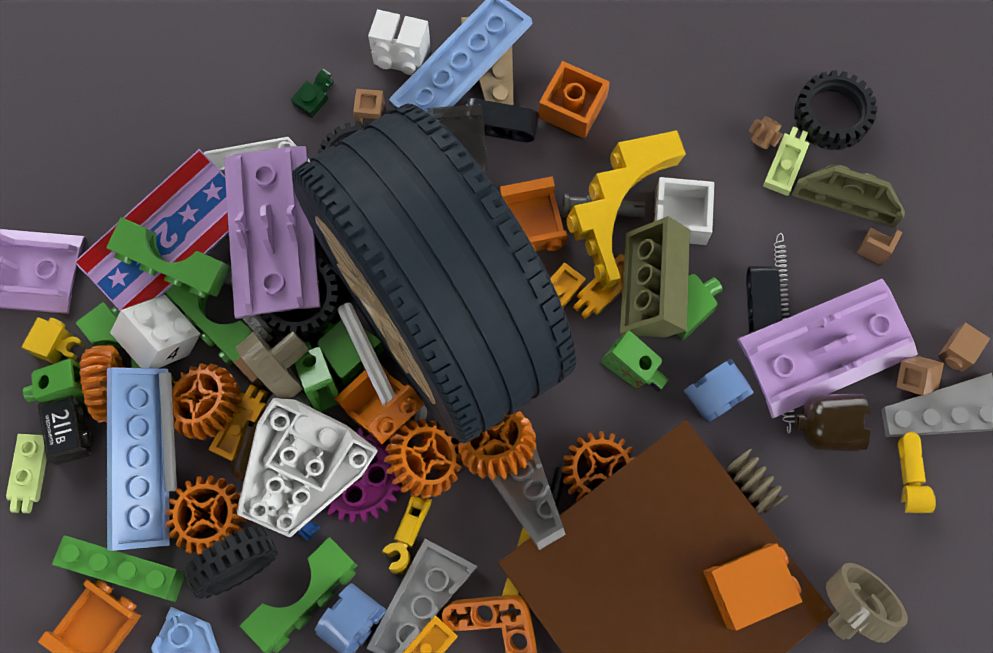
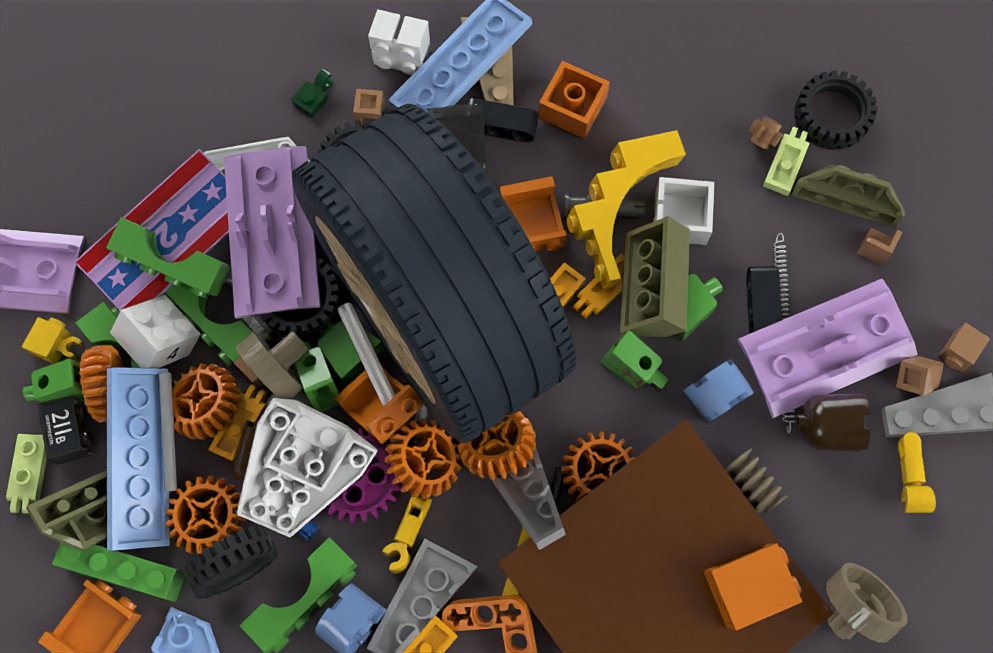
(74, 514): none -> olive wedge

